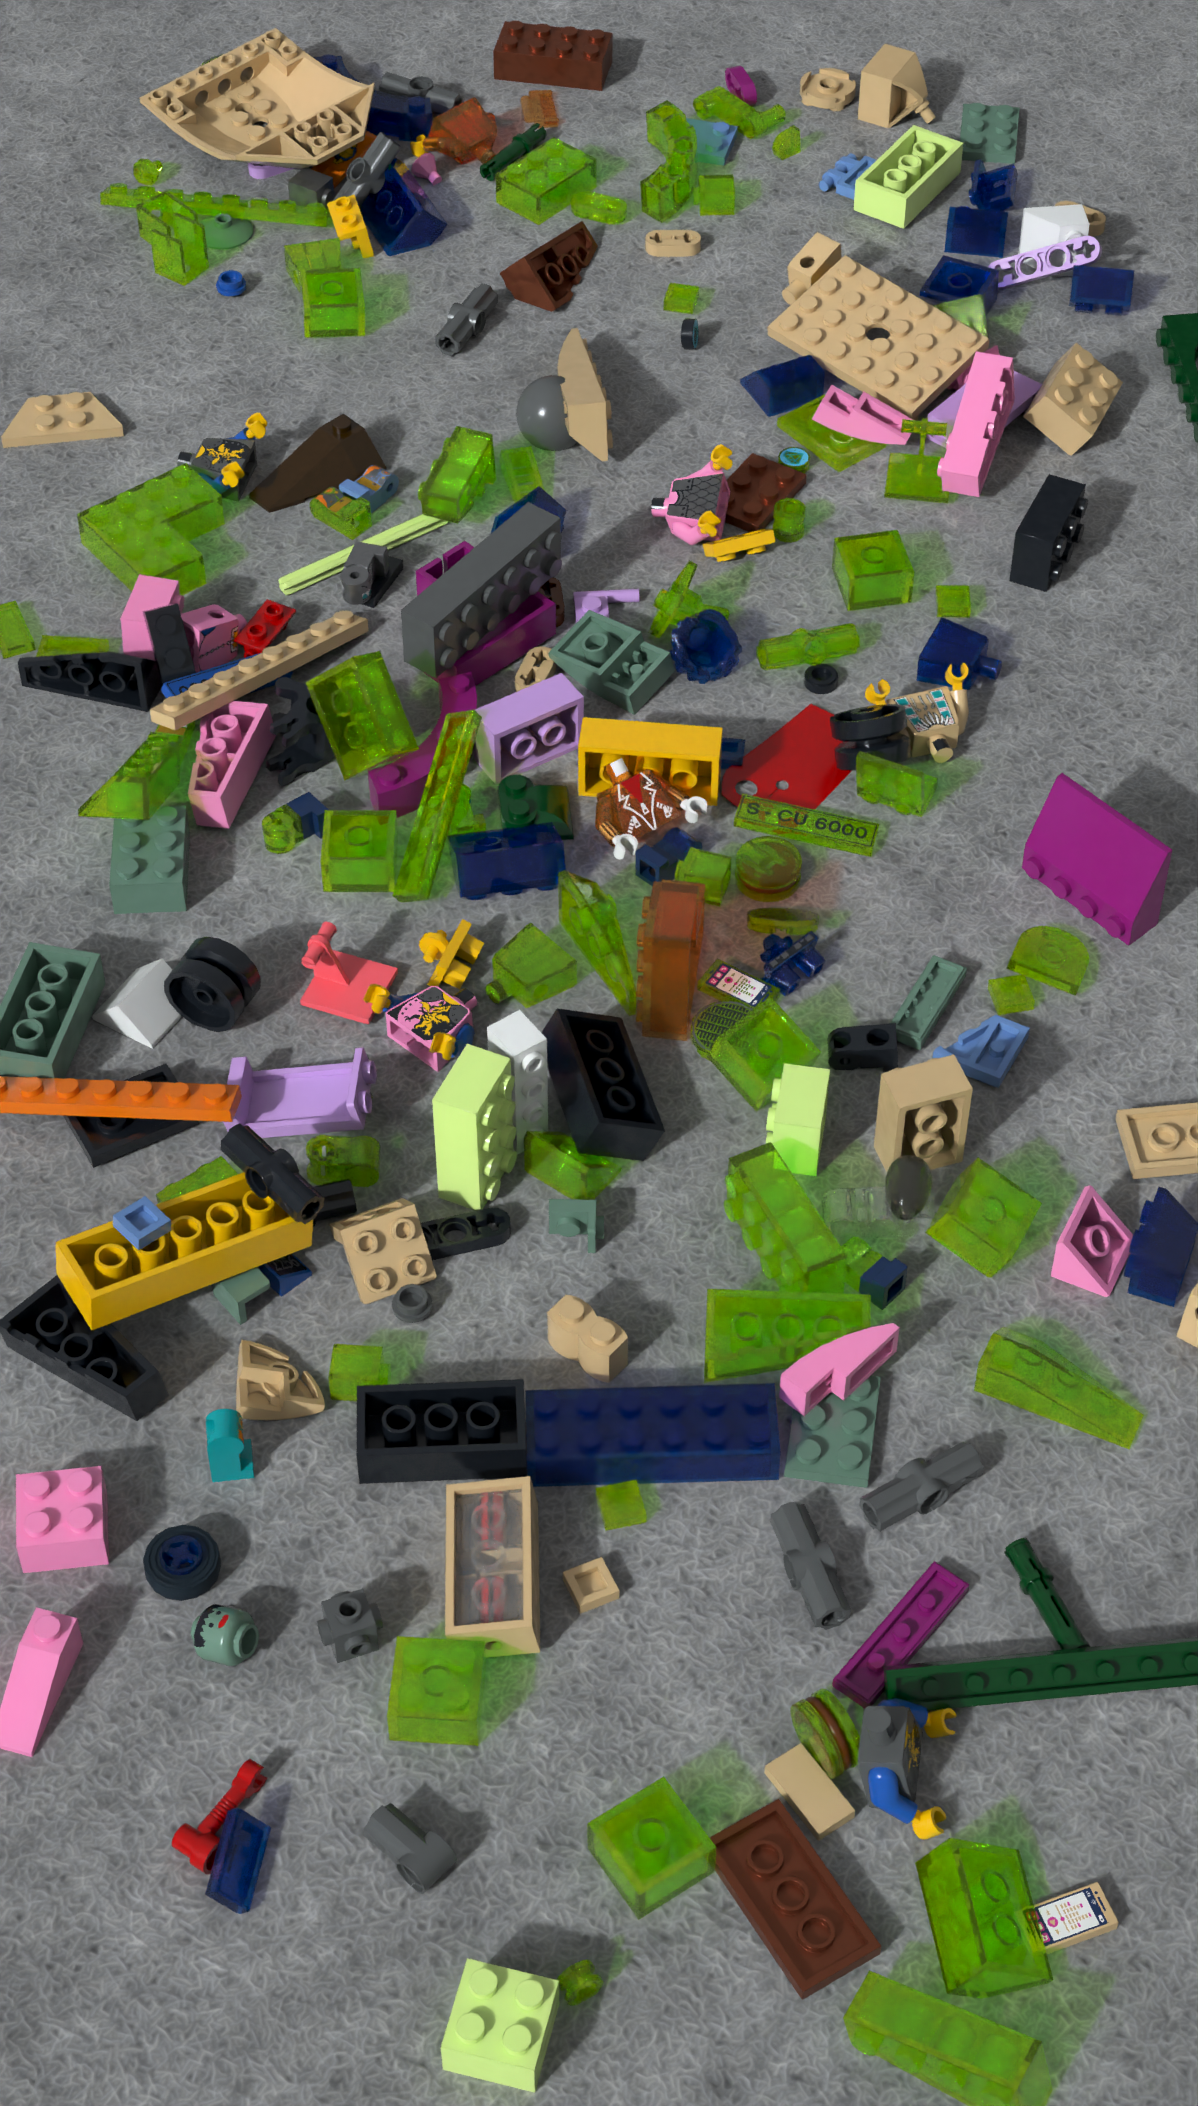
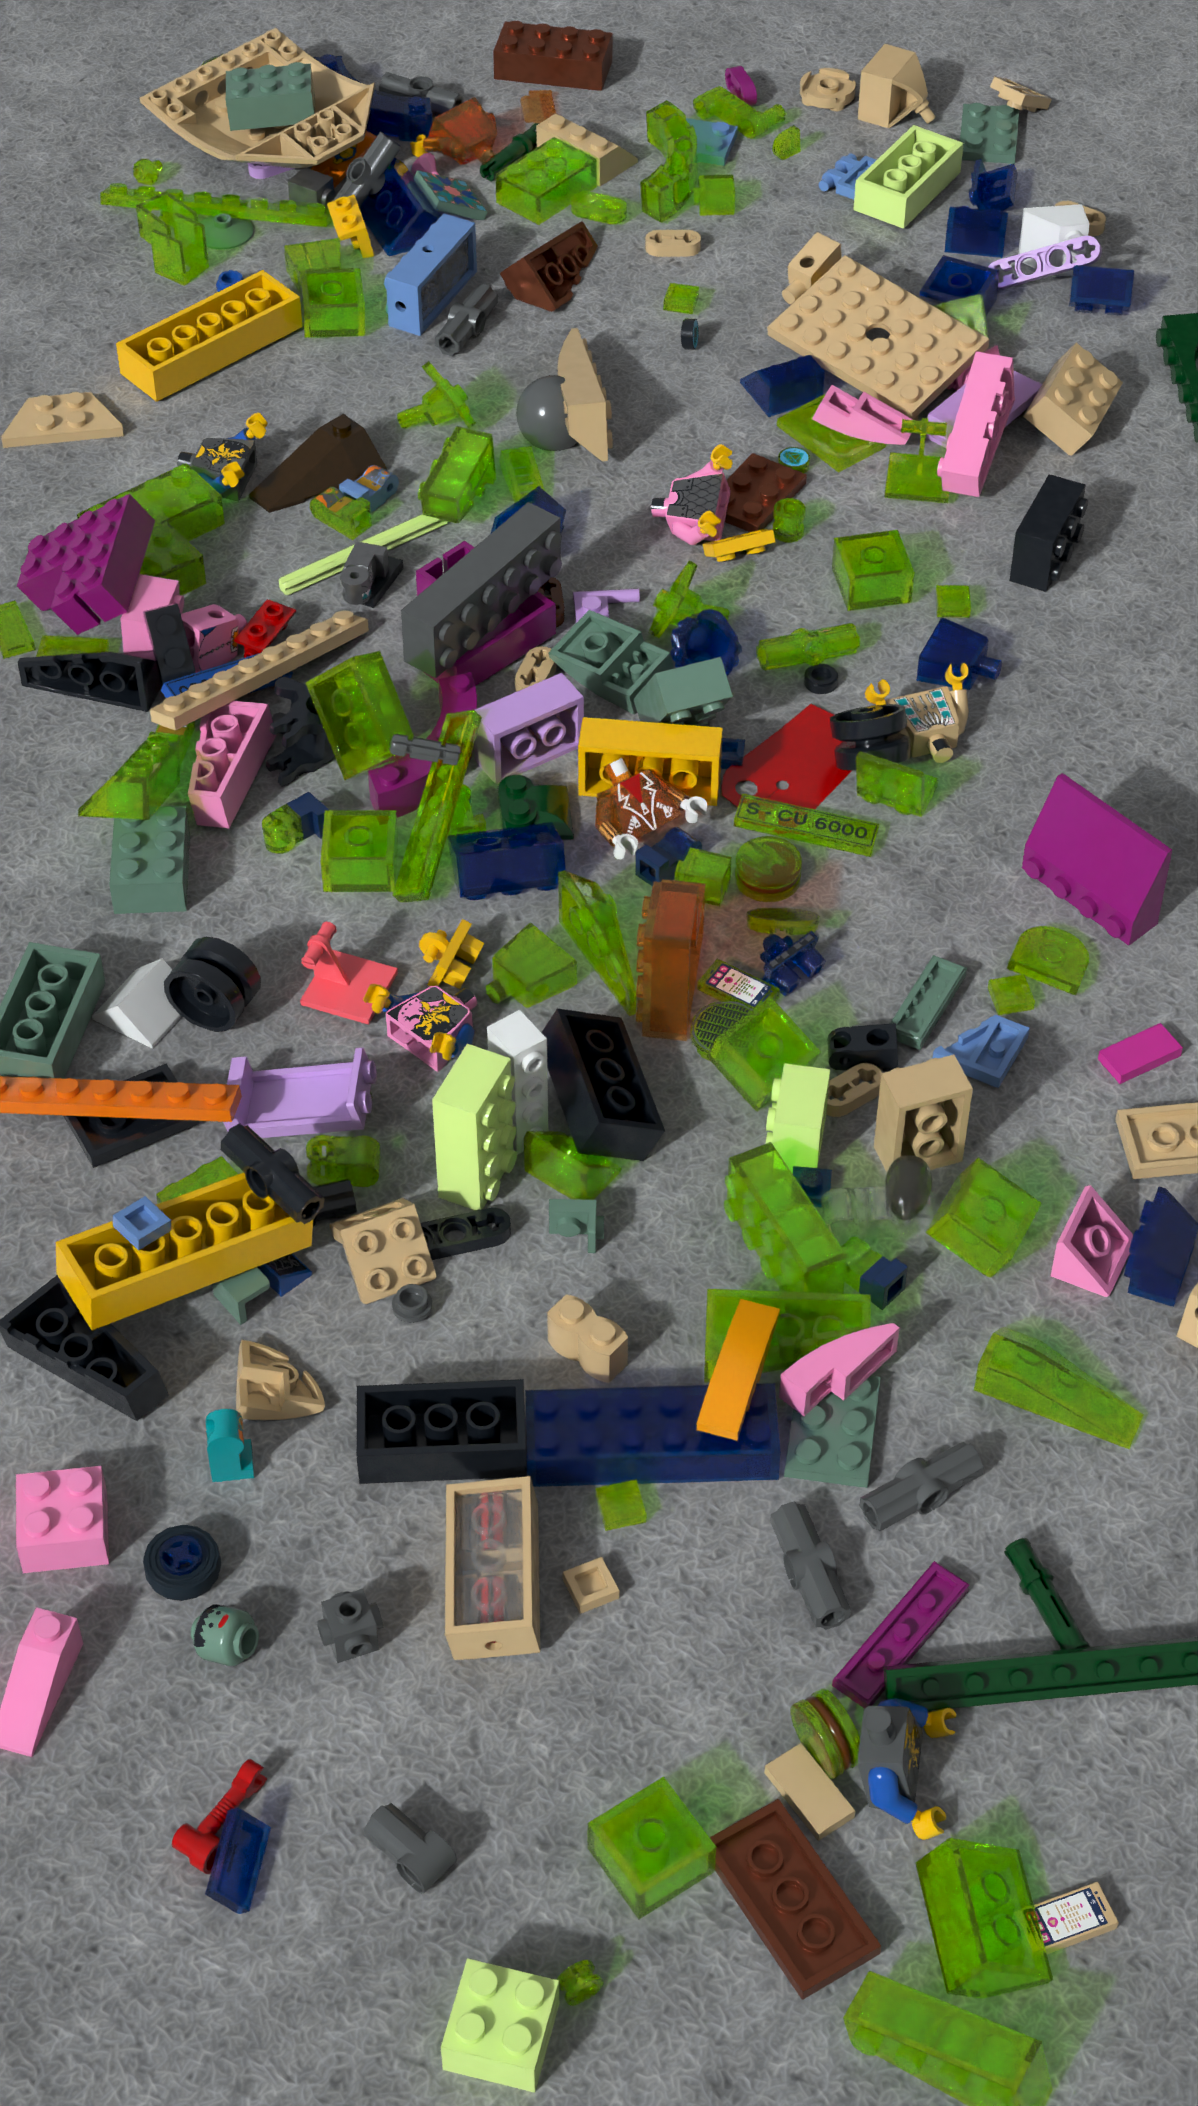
(89, 564): none -> magenta piece
(209, 335): none -> yellow brick
(269, 96): none -> sand green brick
(356, 1367): clear neon green brick -> none
(425, 749): none -> dark grey axle
(431, 274): none -> medium blue brick
(437, 1691): clear neon green brick -> none
(438, 404): none -> clear neon green piece
(450, 195): none -> sand green tile
(610, 157): none -> tan slope
(685, 694): none -> sand green brick
(738, 1369): none -> light orange slope
(814, 1182): none -> plate
(853, 1093): none -> tan beam
(1019, 95): none -> tan plate
(1140, 1053): none -> dark pink tile

